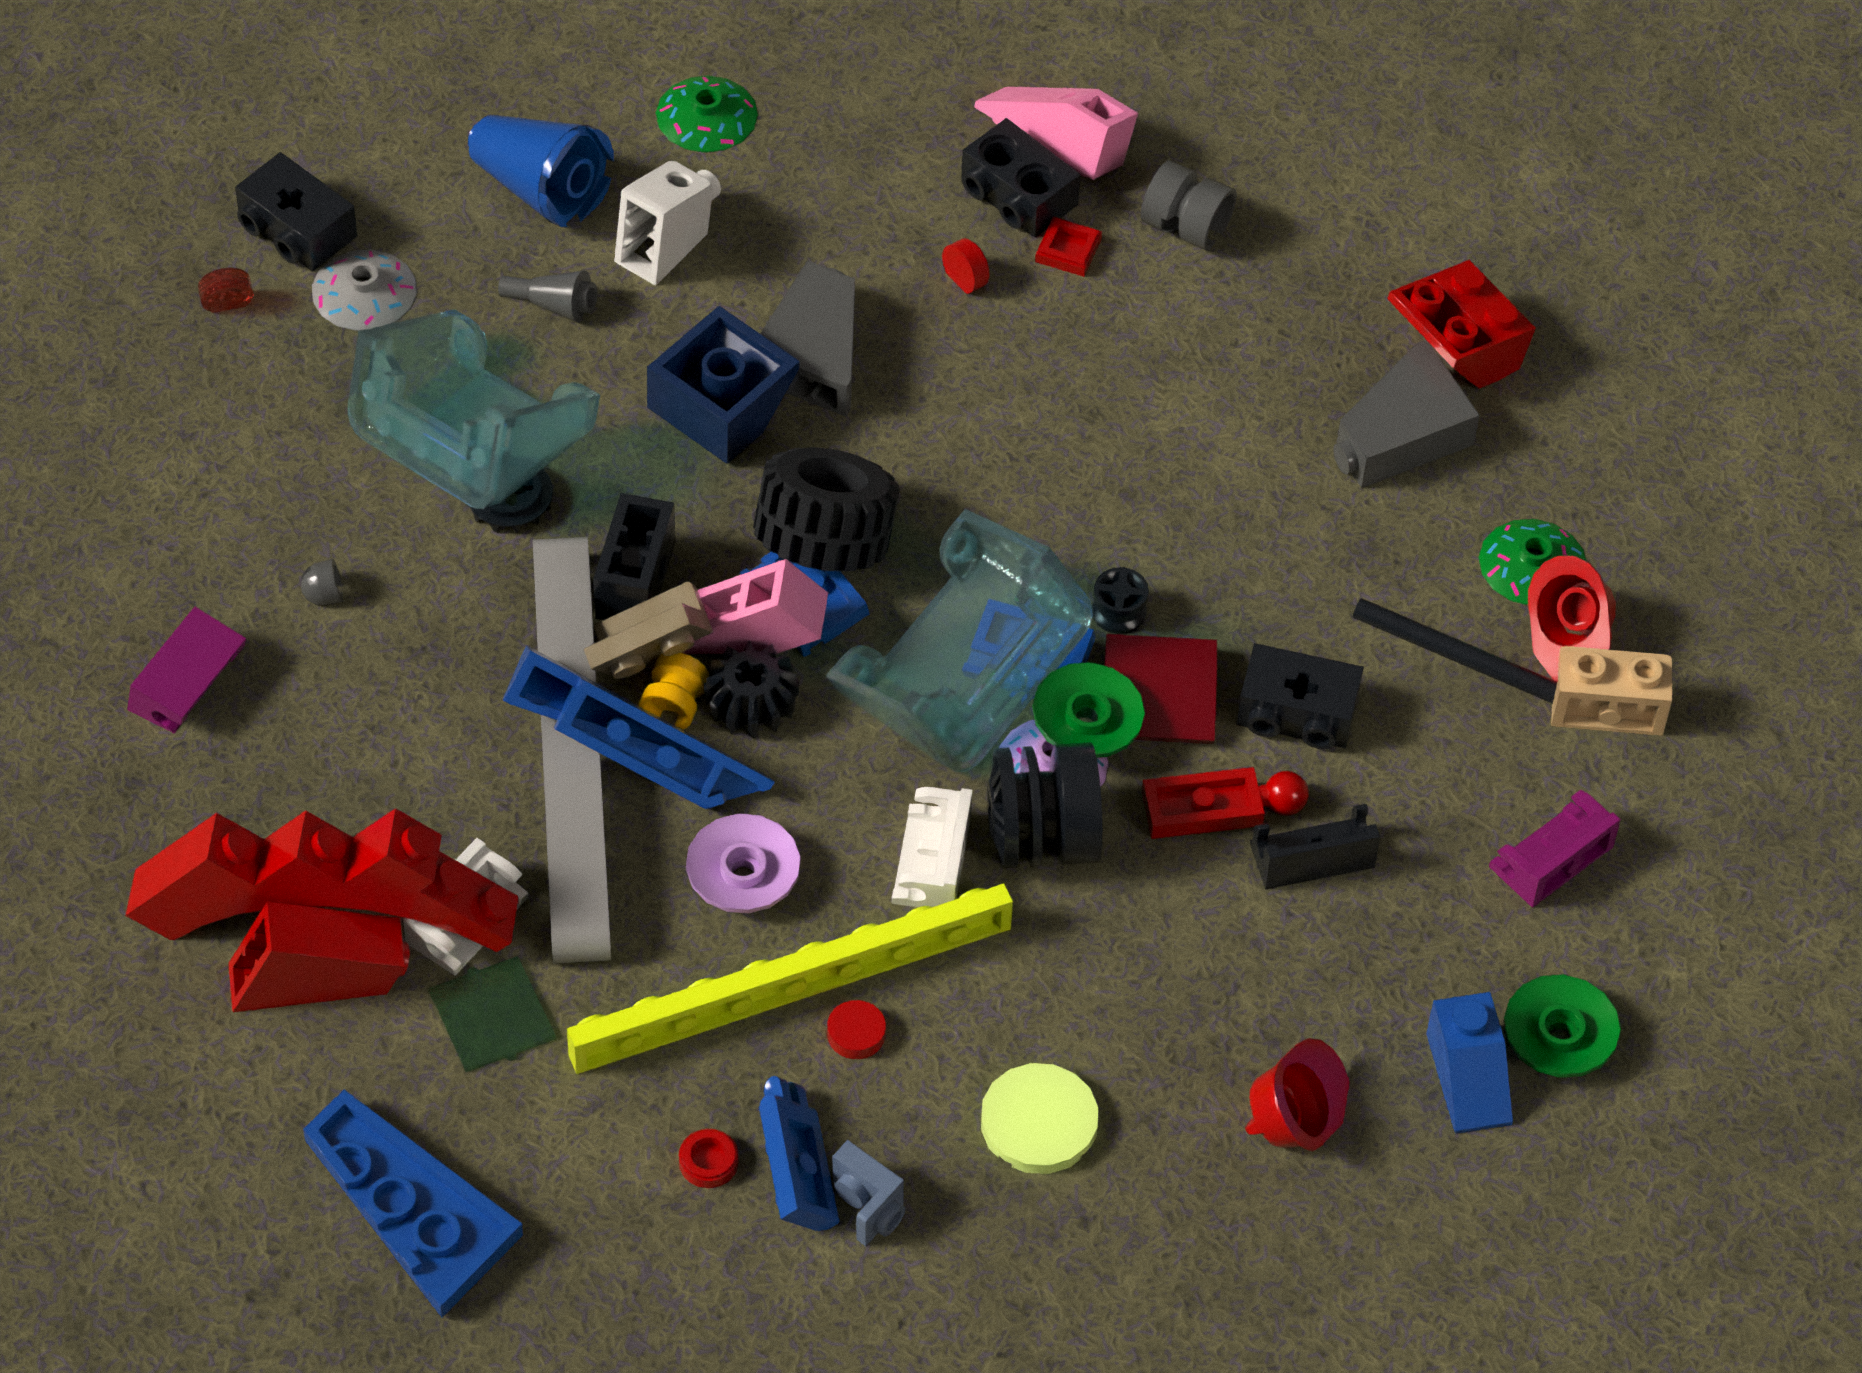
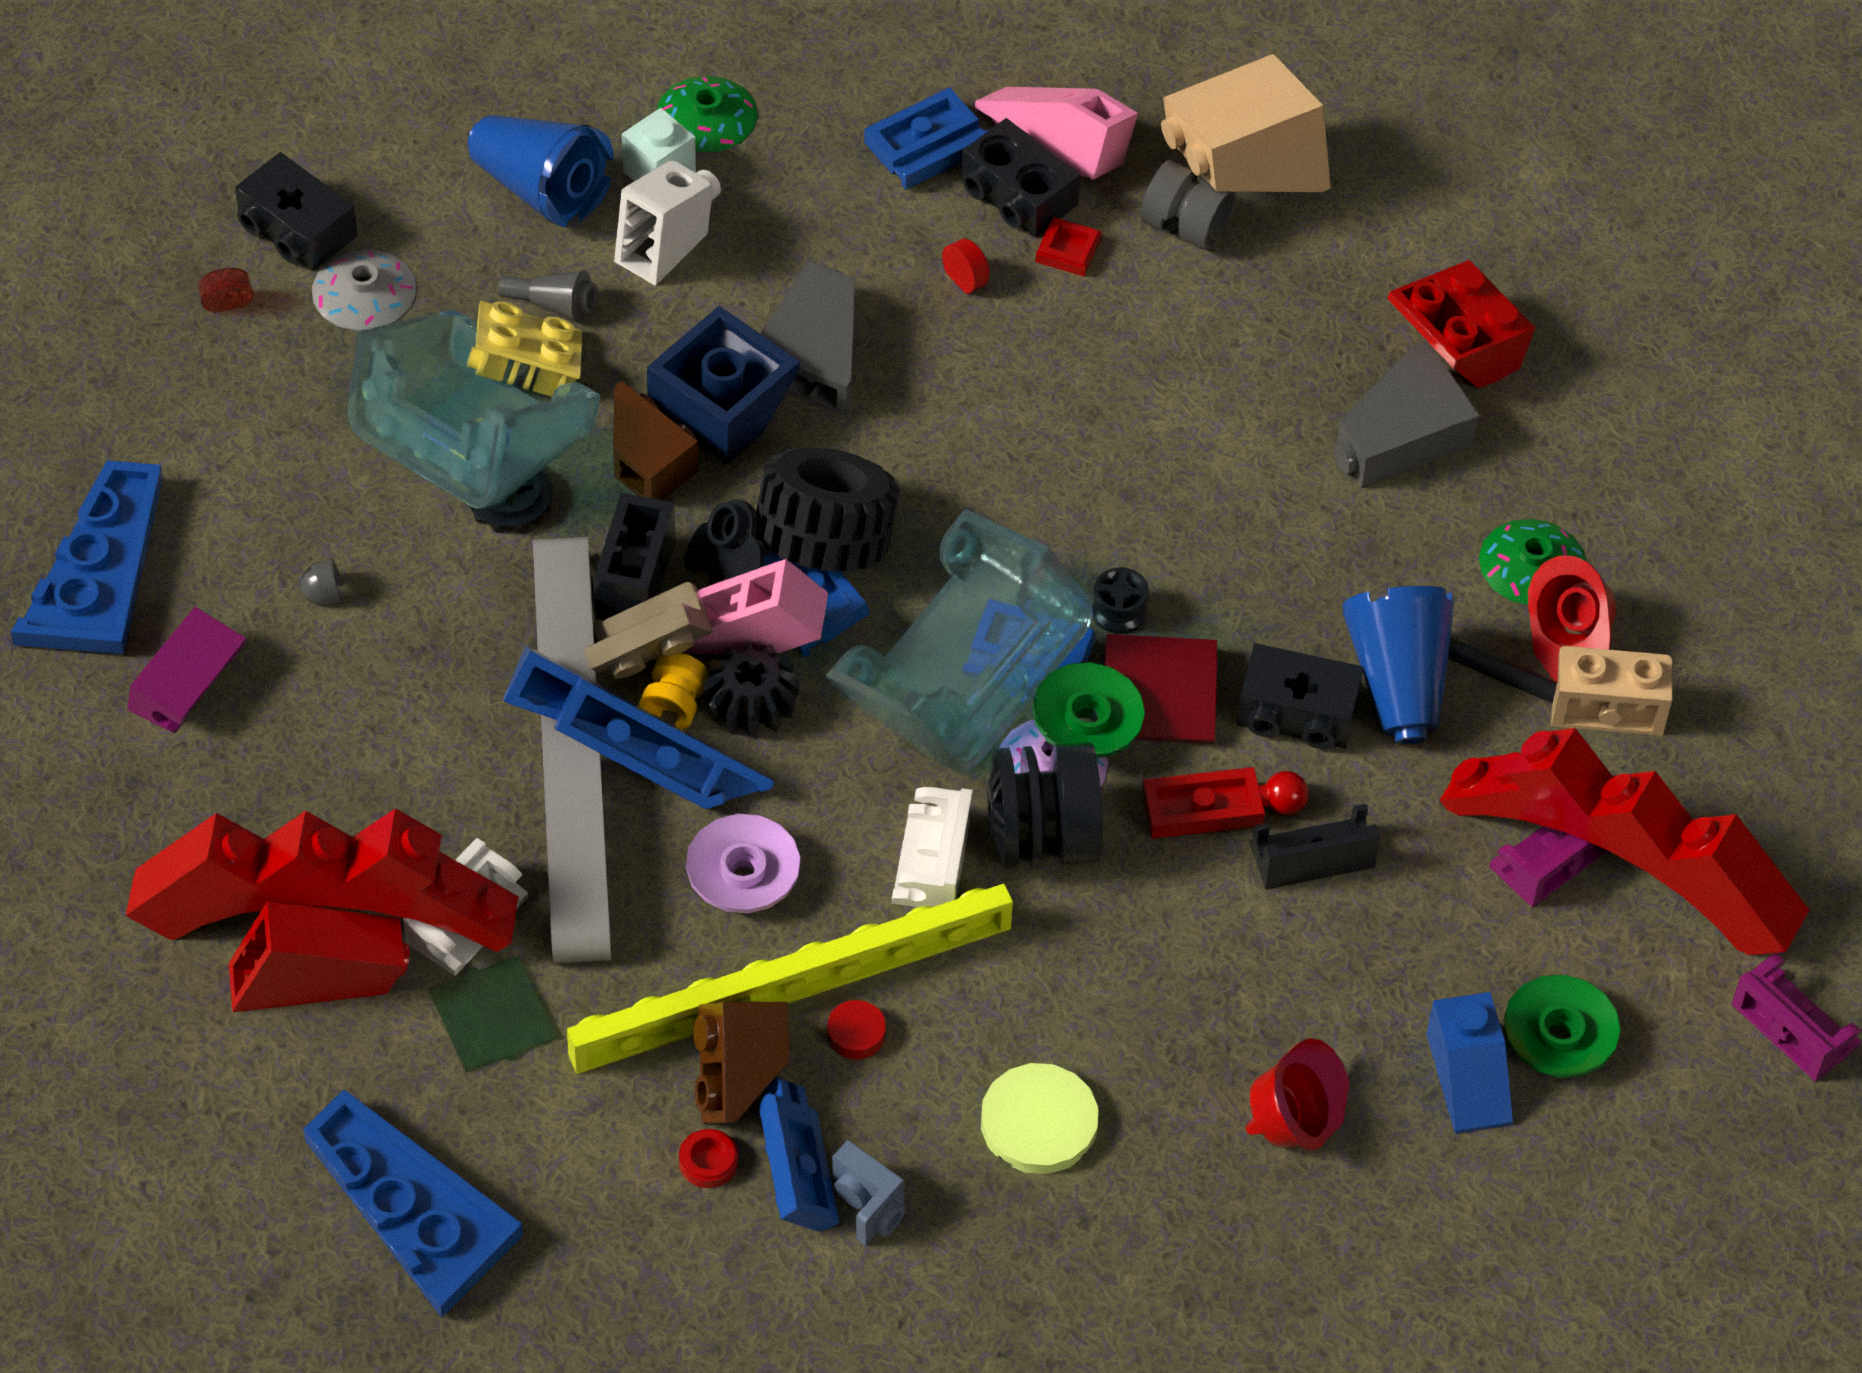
(97, 568): none -> blue wing
(542, 343): none -> light yellow hinge
(648, 448): none -> reddish brown slope
(654, 143): none -> light aqua brick
(726, 542): none -> black plate
(739, 1055): none -> reddish brown slope
(924, 137): none -> blue plate
(1251, 130): none -> tan slope
(1404, 655): none -> blue cone
(1638, 818): none -> red arch
(1793, 1019): none -> magenta hinge

